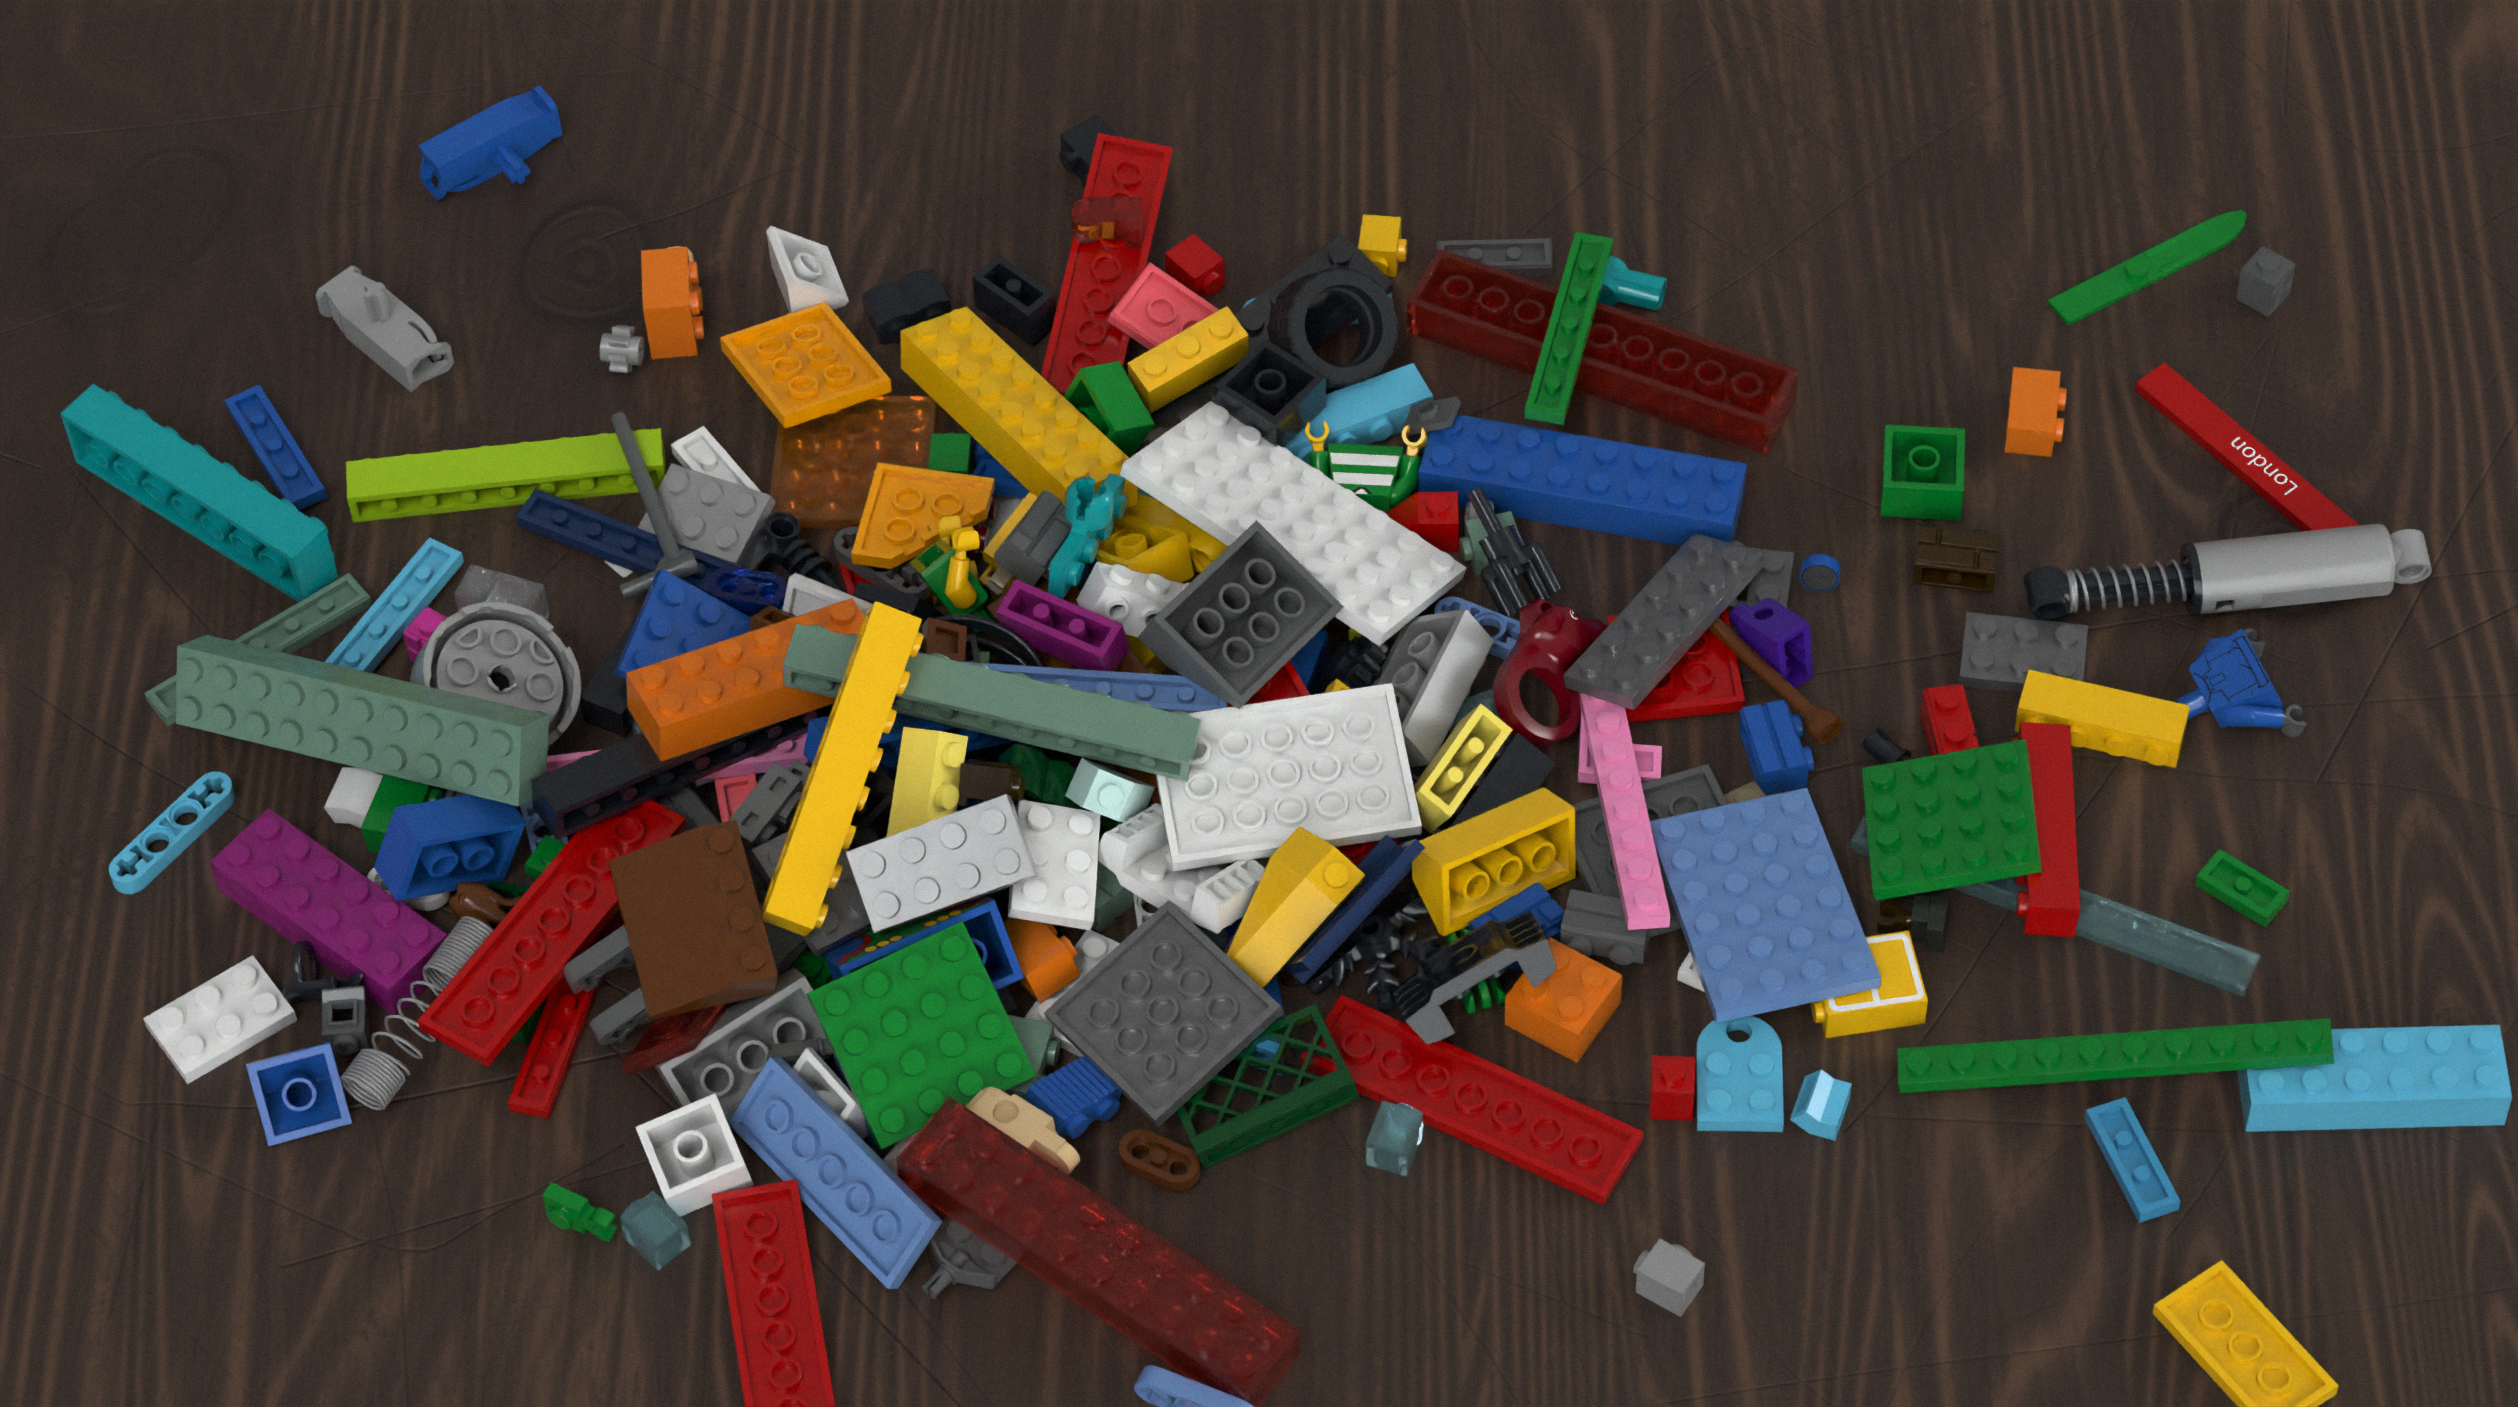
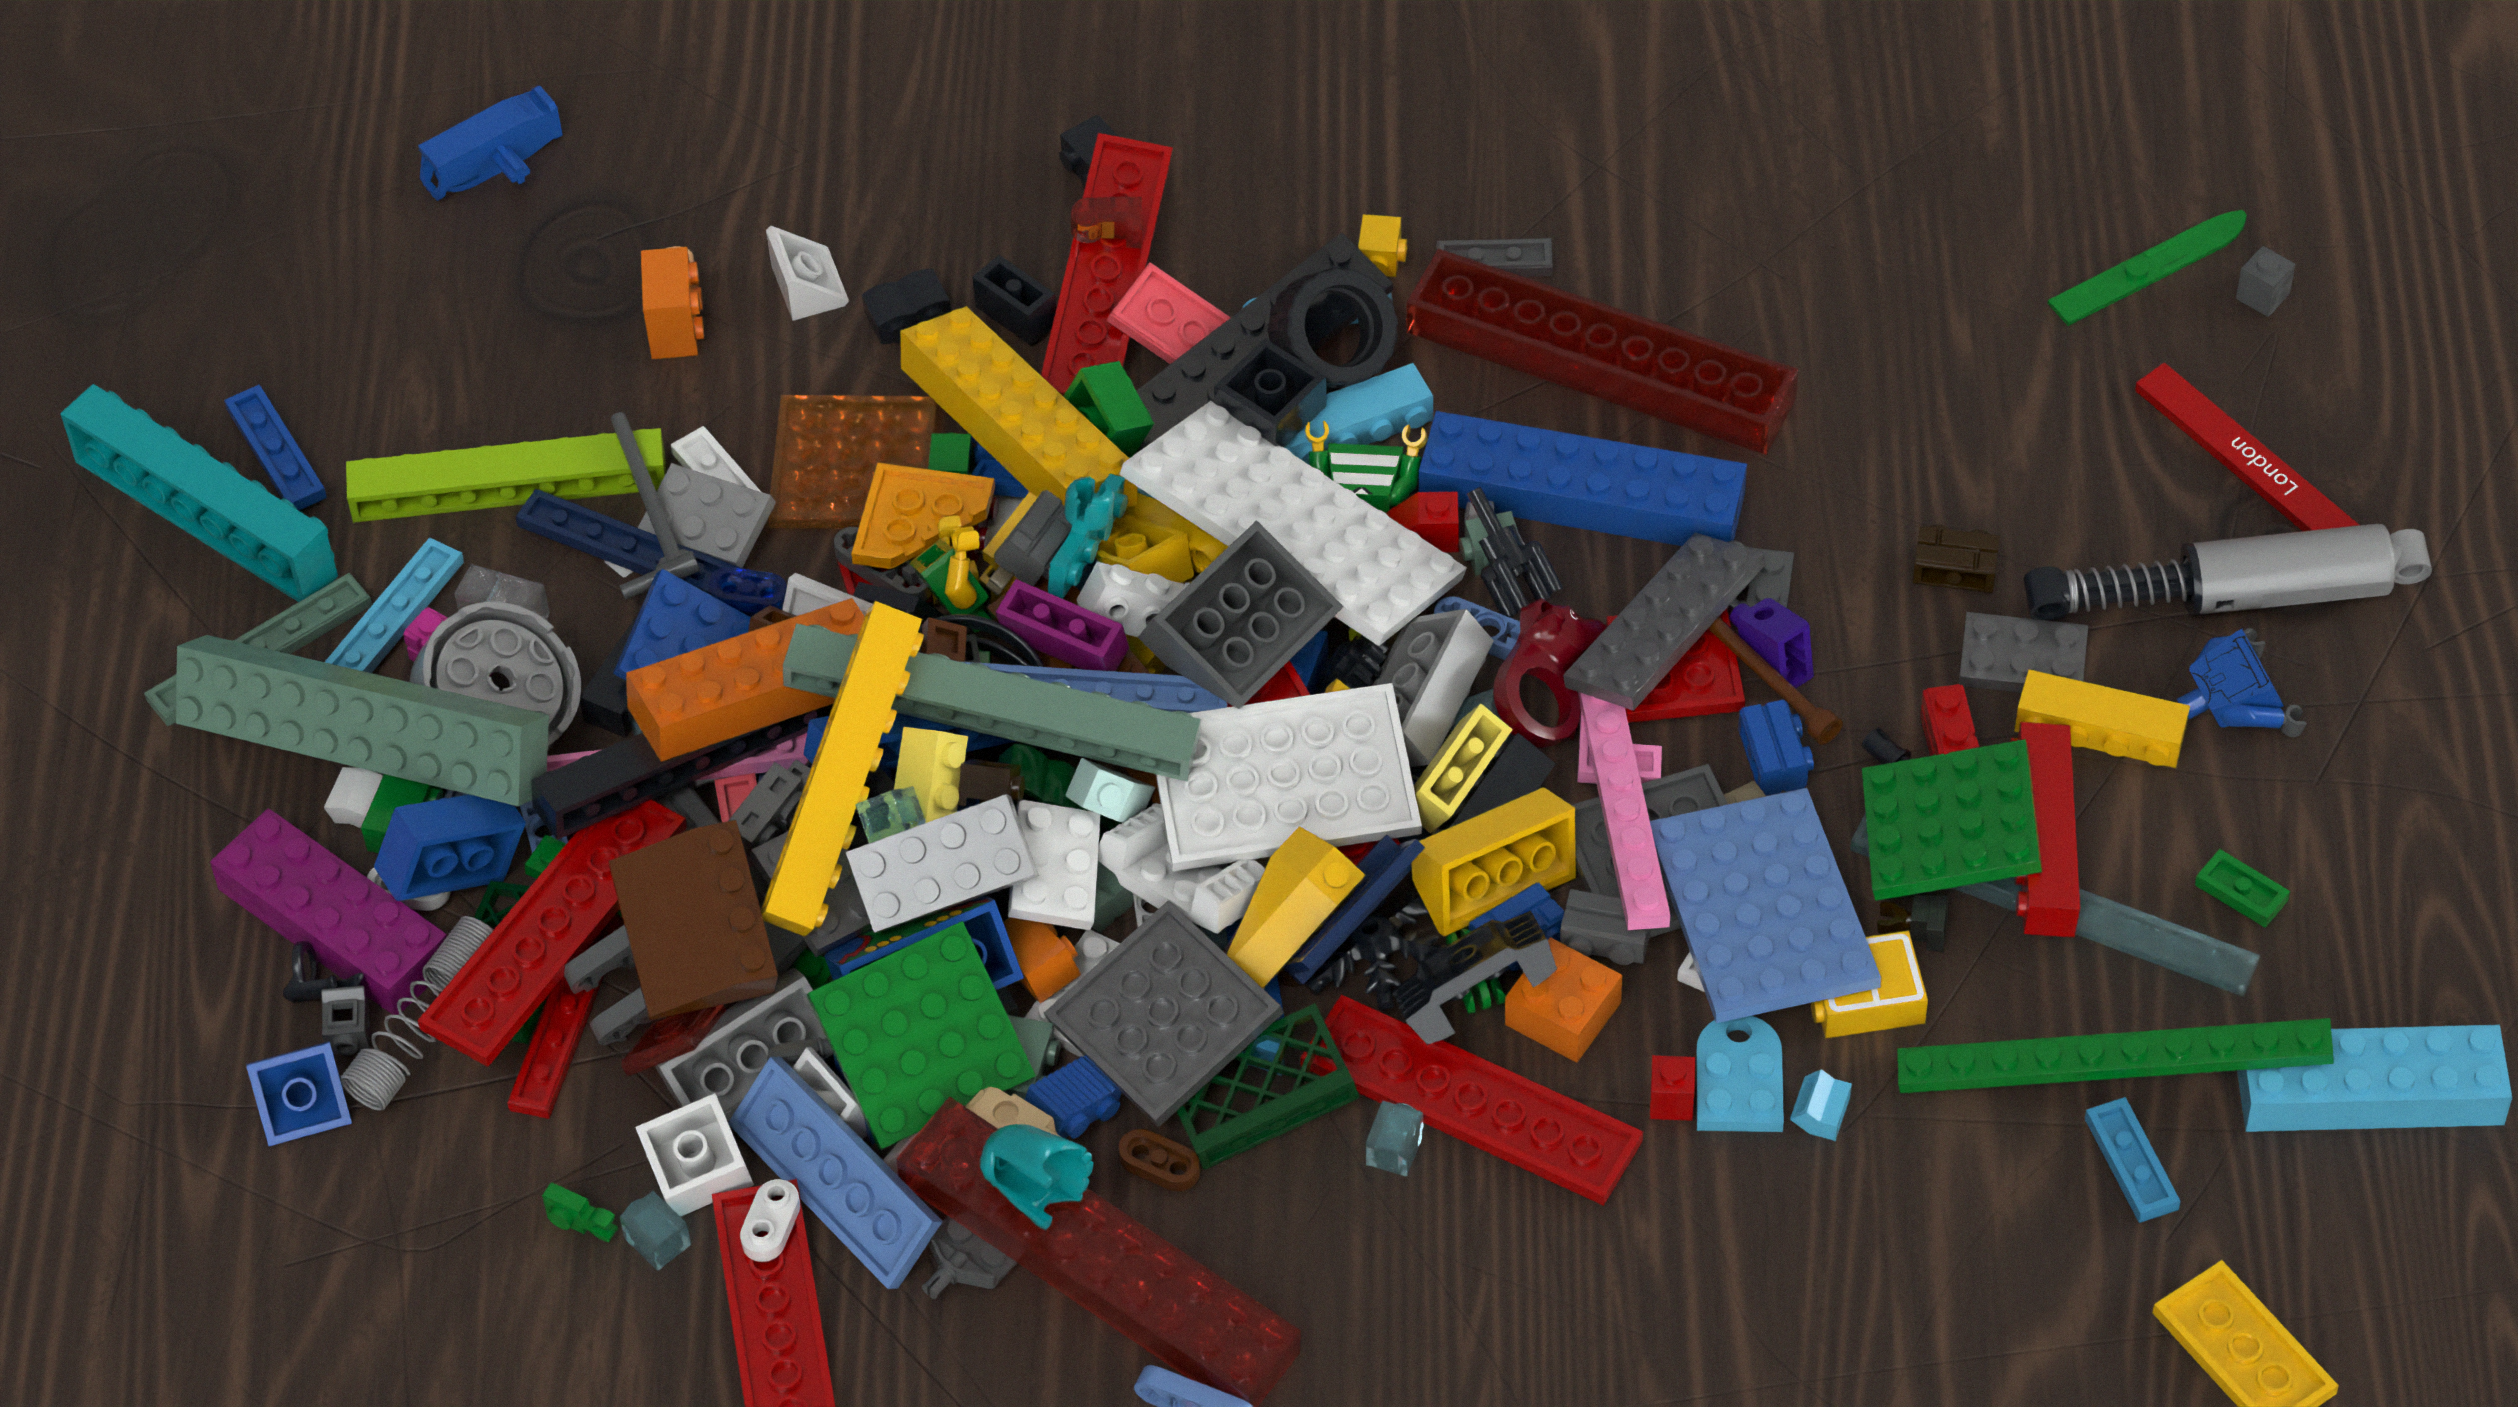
(167, 829): medium azure beam -> none
(220, 1019): white plate -> none
(384, 328): light grey piece -> none
(480, 902): reddish brown piece -> none
(622, 349): light grey gear -> none
(770, 1216): none -> white plate
(780, 545): black piece -> none
(805, 365): light orange plate -> none
(890, 813): none -> clear light blue brick
(1035, 1169): none -> teal hair
(1188, 359): yellow brick -> none
(1196, 266): red brick -> none
(1431, 416): dark grey bracket -> none
(1568, 328): green plate -> none
(1631, 287): teal piece -> none
(1669, 1276): light grey brick -> none
(1820, 573): tile -> none
(1922, 472): green brick -> none
(2033, 412): orange brick -> none

